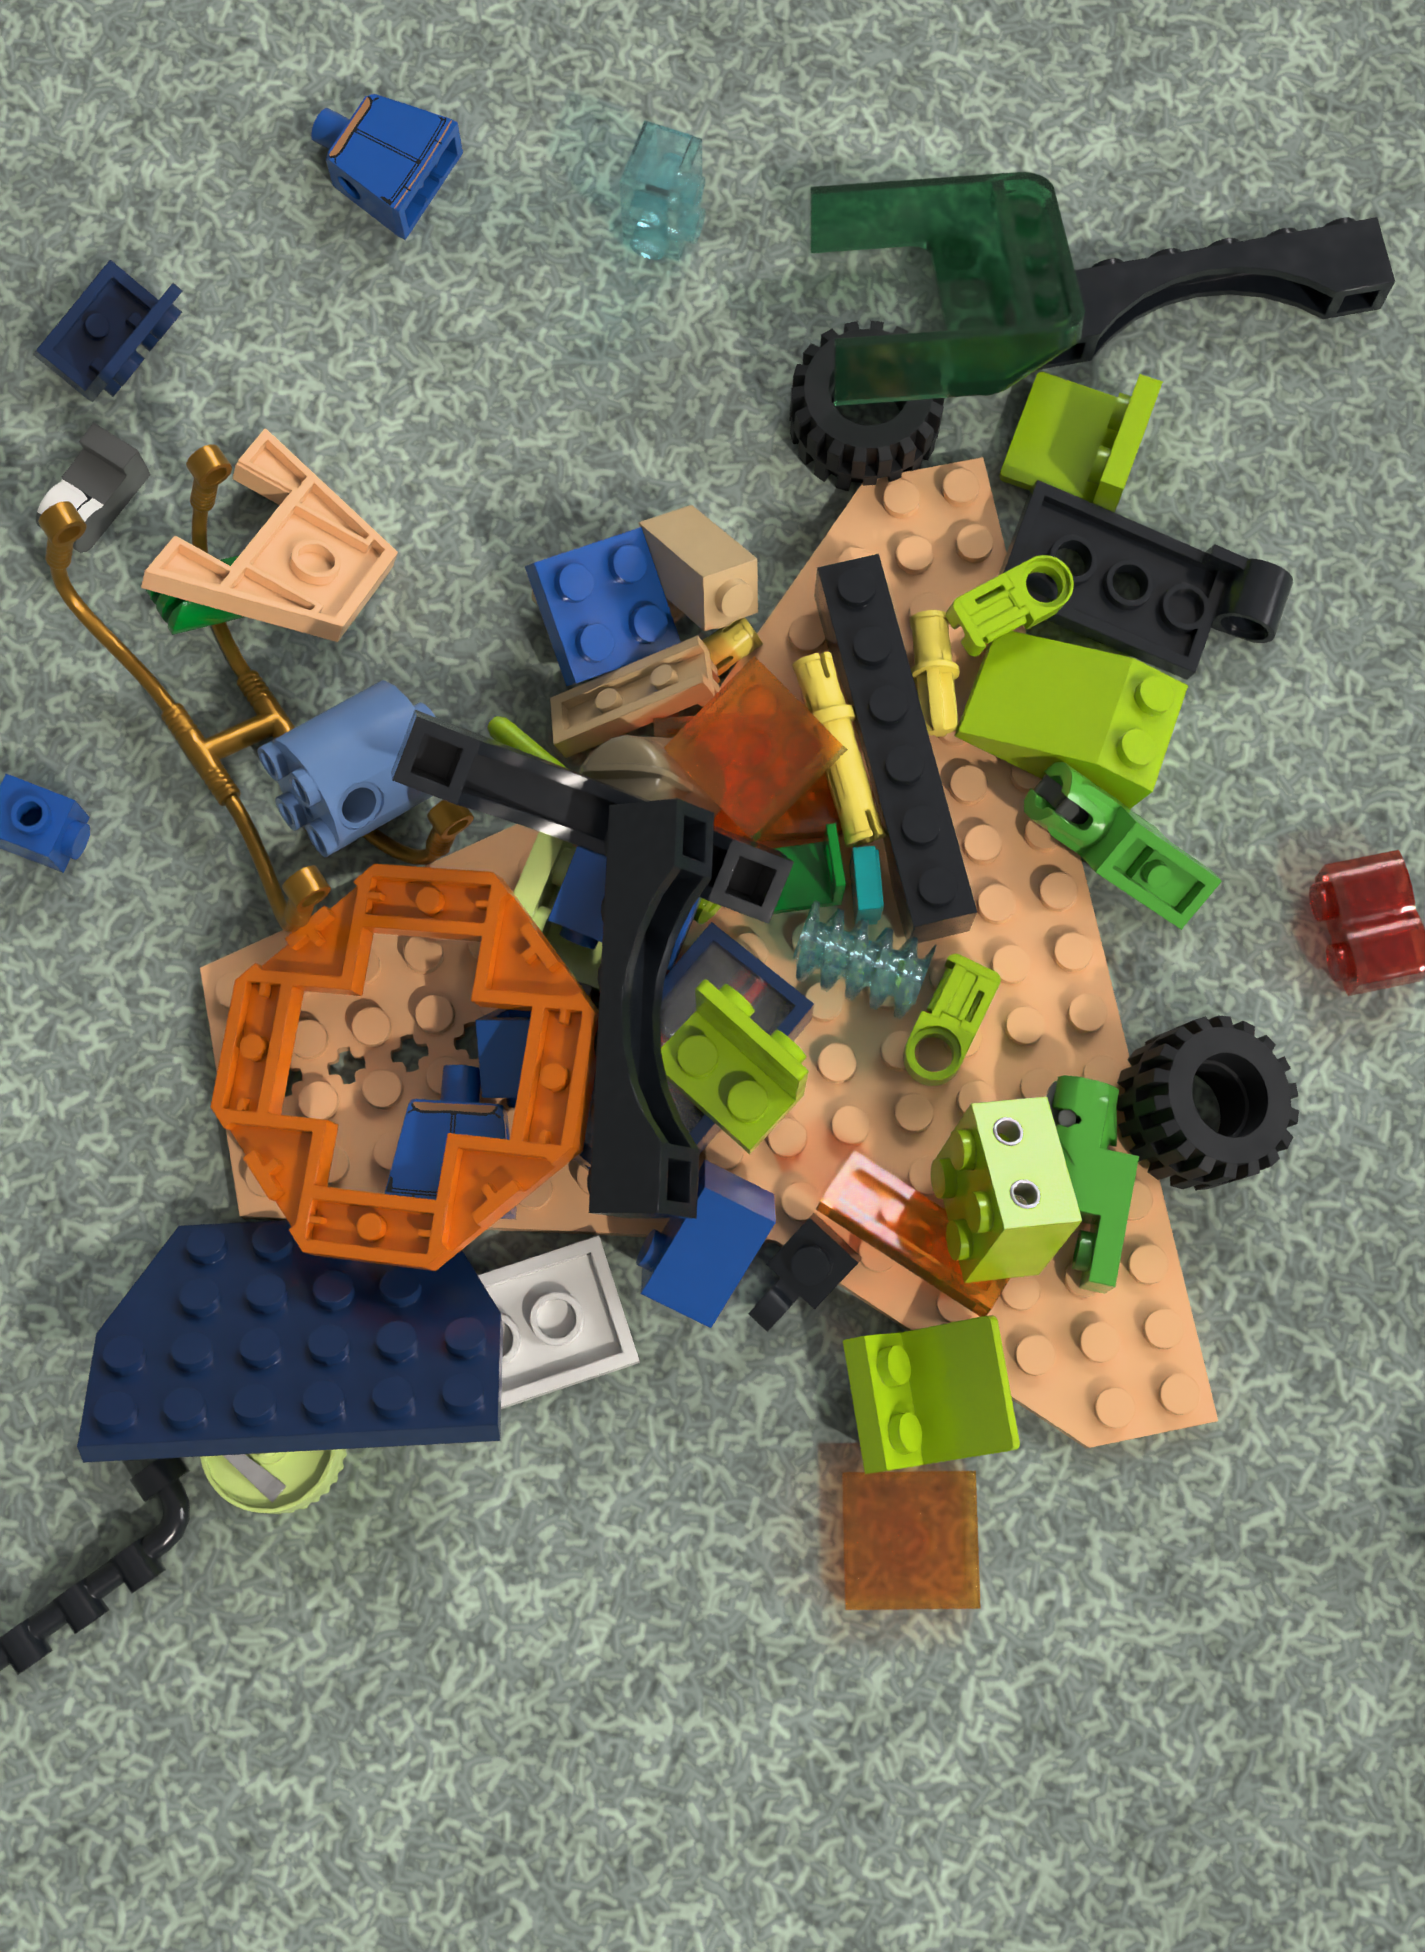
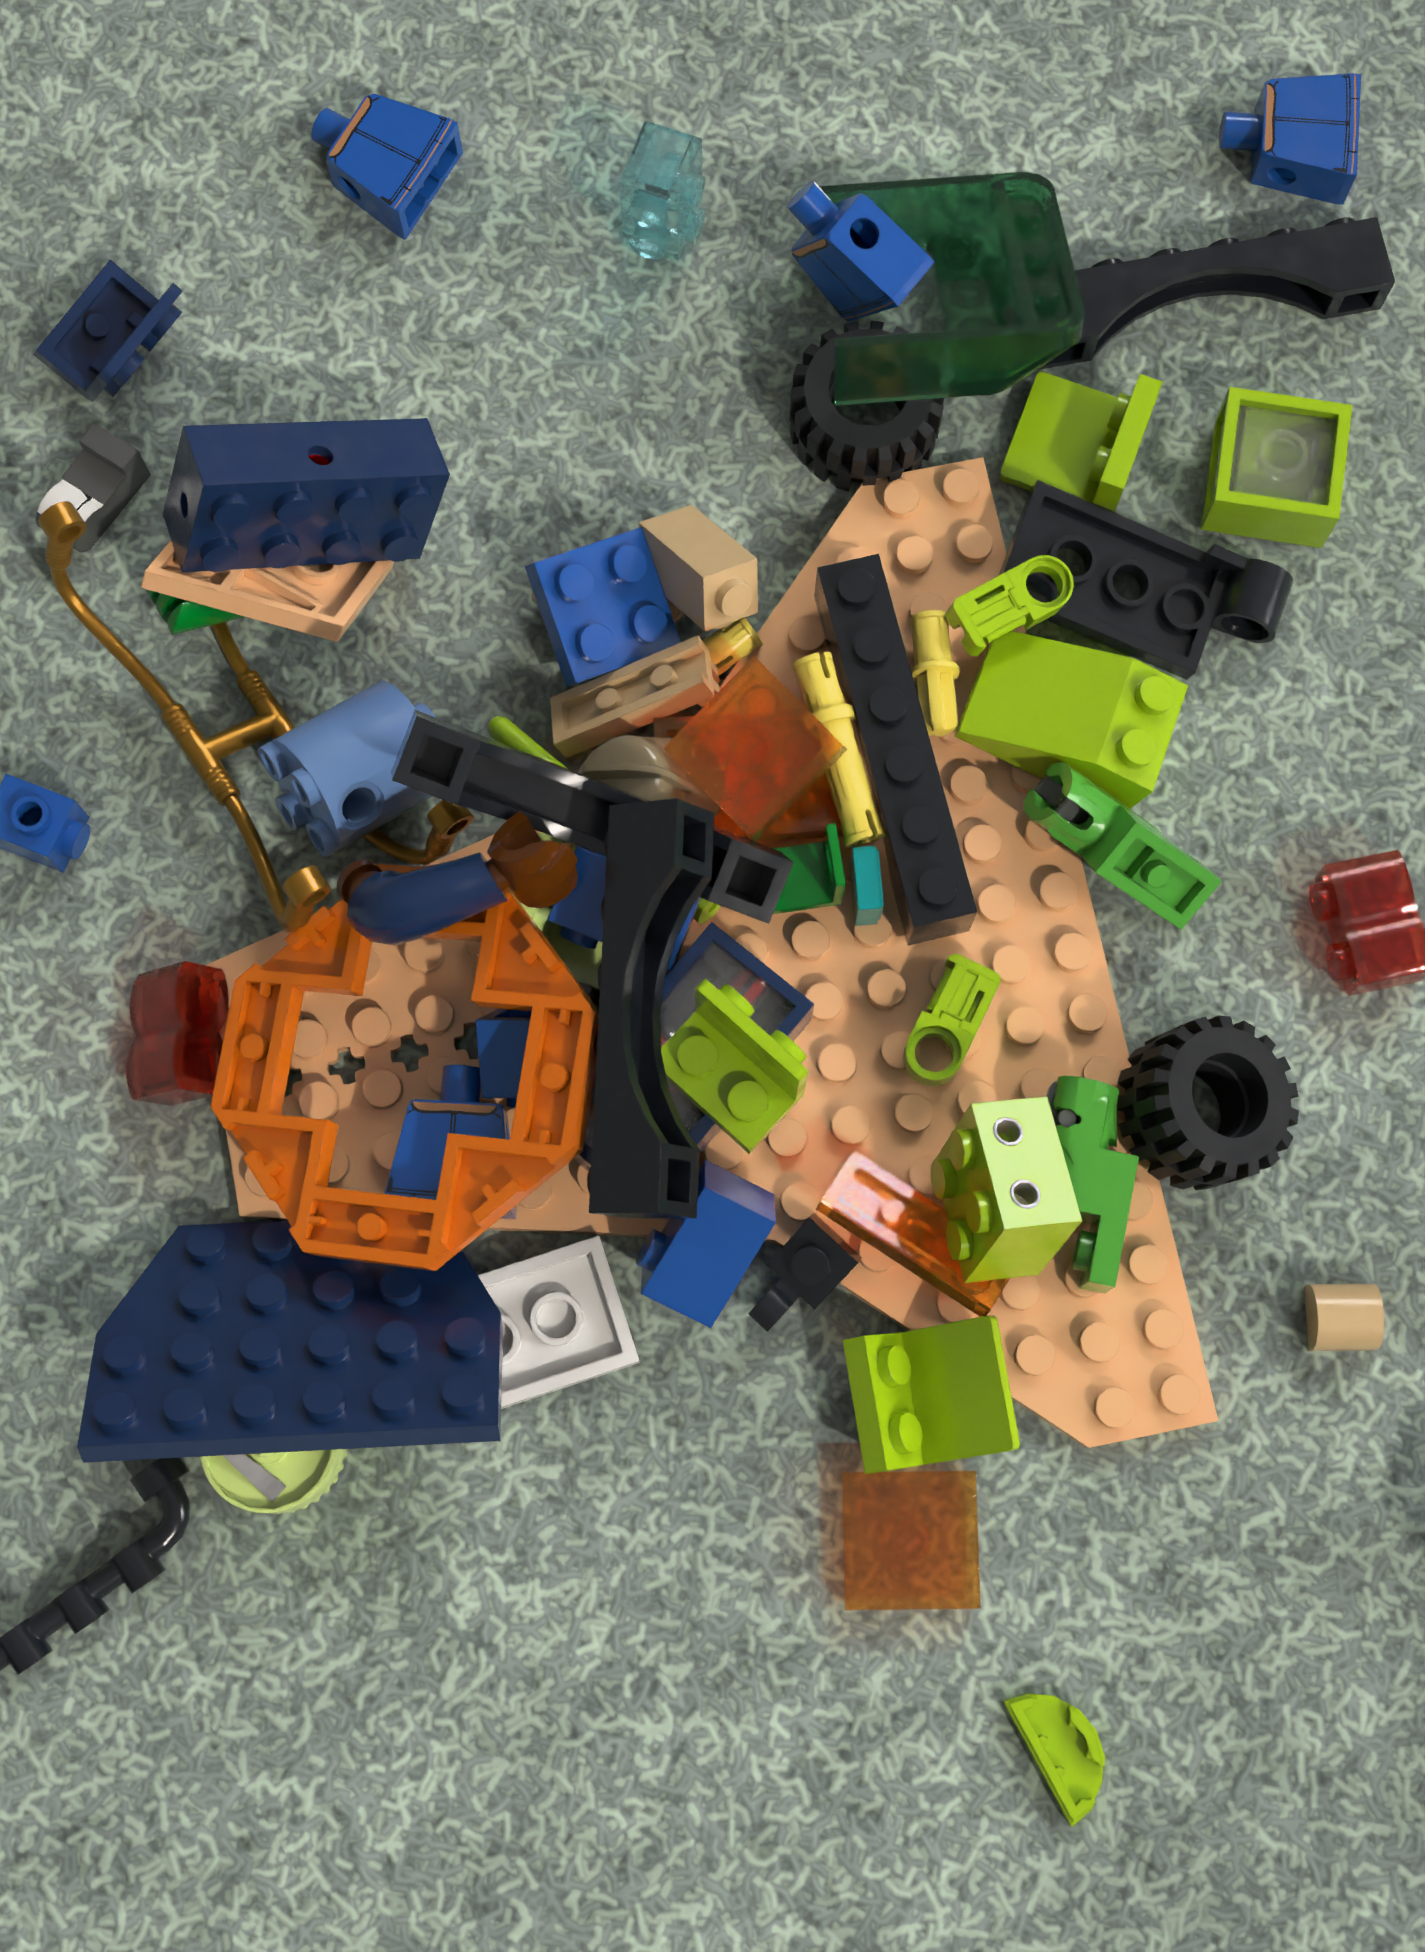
(177, 1033): none -> clear red brick
(303, 493): none -> dark blue brick
(413, 904): none -> piece
(855, 253): none -> blue torso
(861, 960): clear light blue piece -> none
(1062, 1748): none -> lime tile
(1276, 467): none -> piece
(1301, 135): none -> blue torso
(1344, 1317): none -> tan brick

